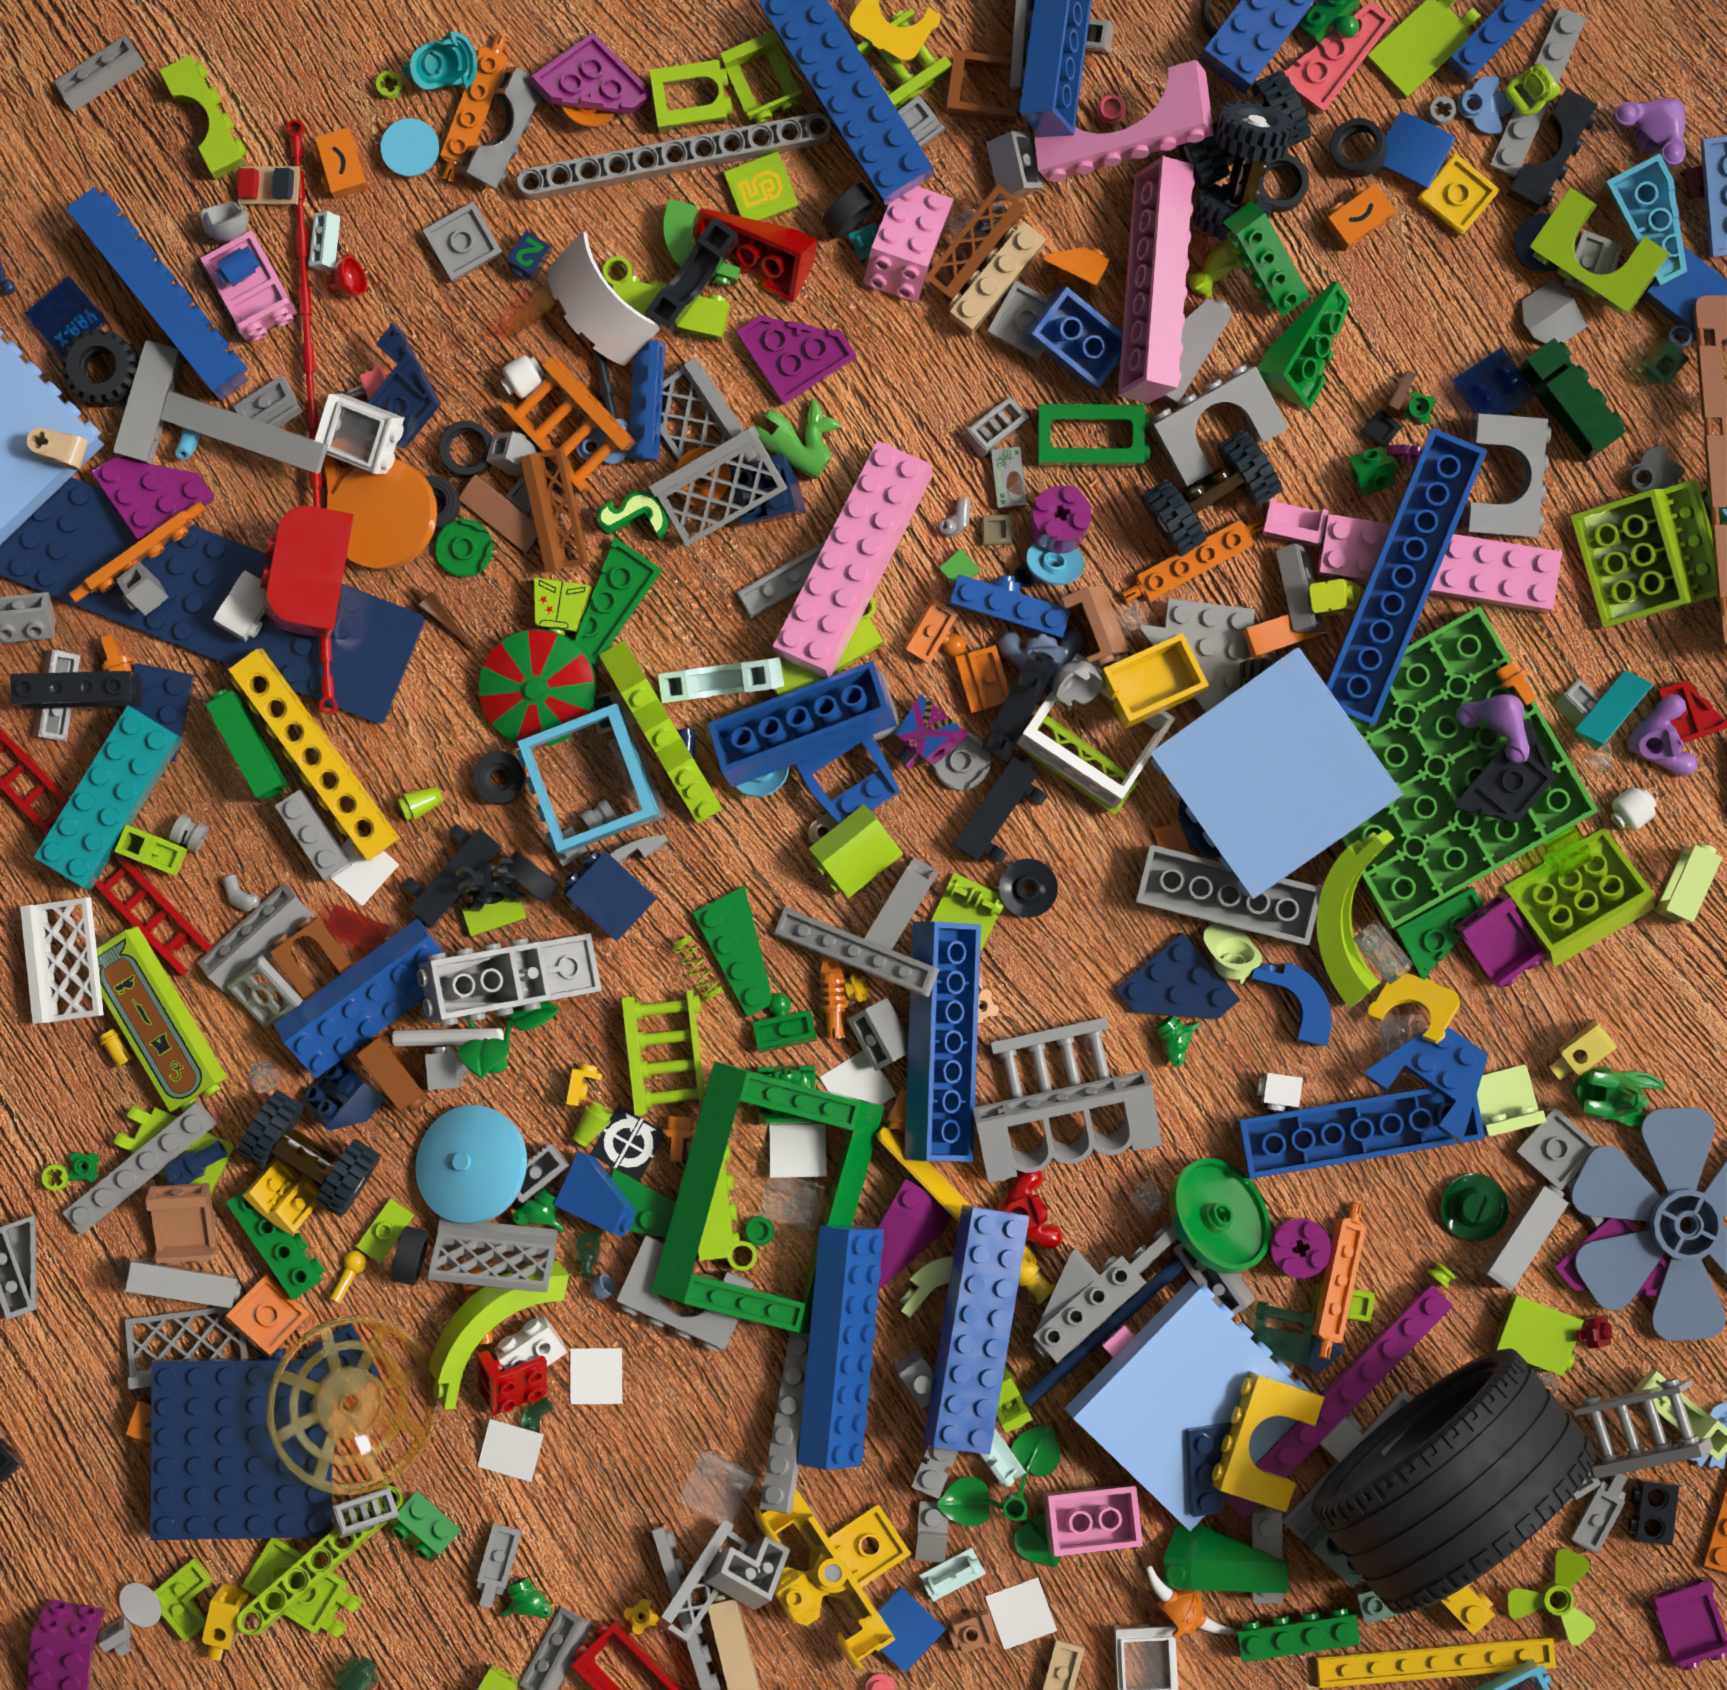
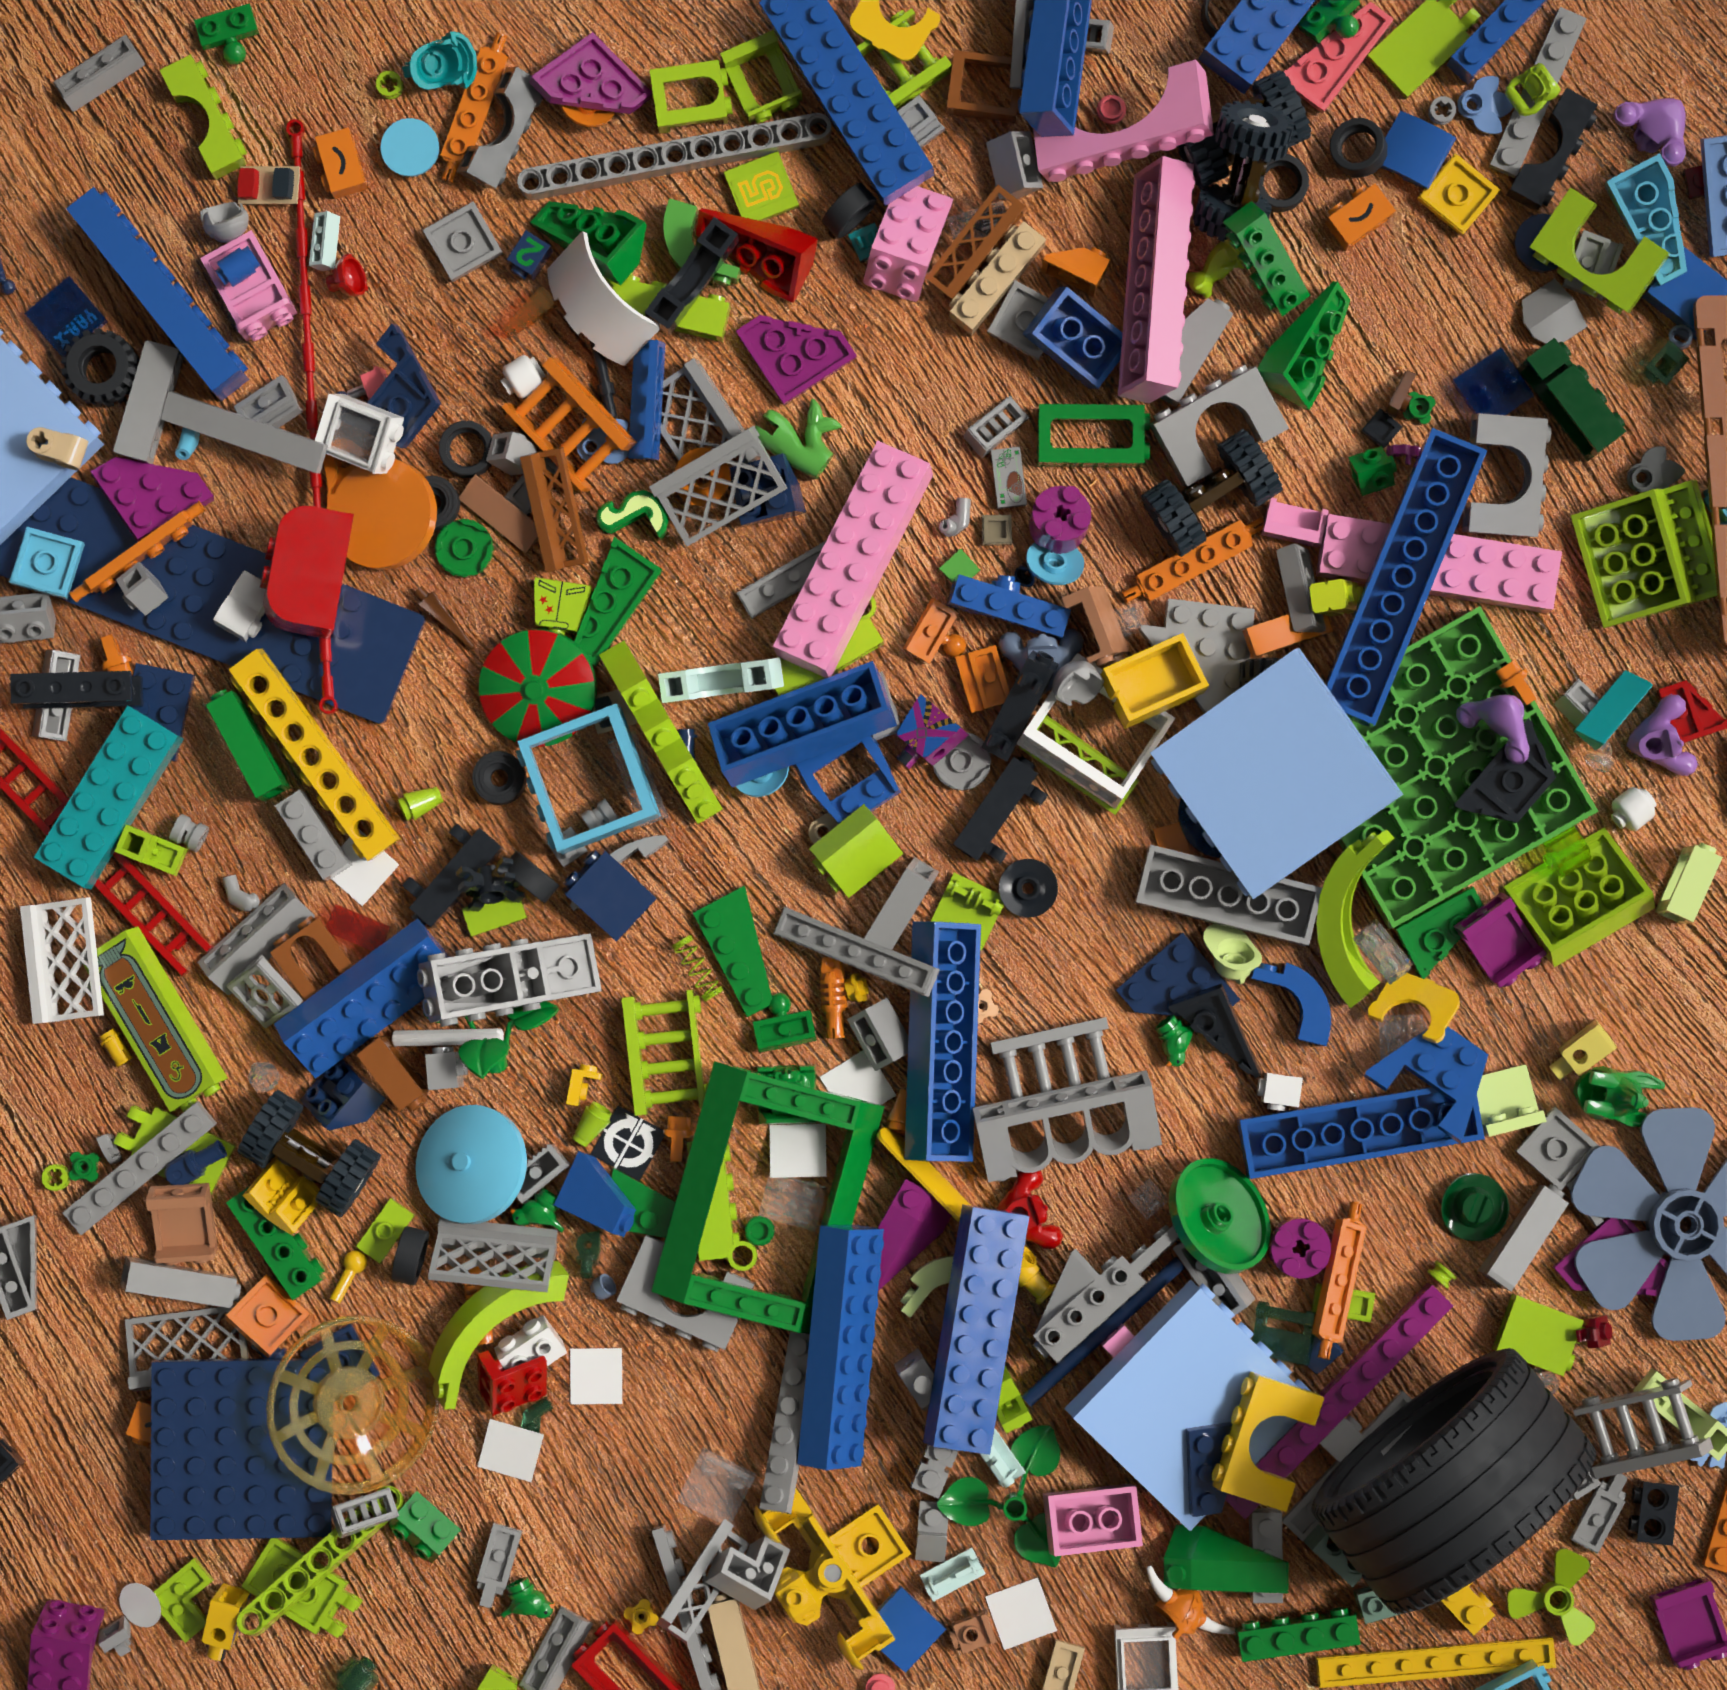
(47, 563): none -> medium azure plate
(109, 1149): none -> light grey tile
(227, 29): none -> green plate
(612, 237): none -> green wedge
(1214, 1017): none -> black wing

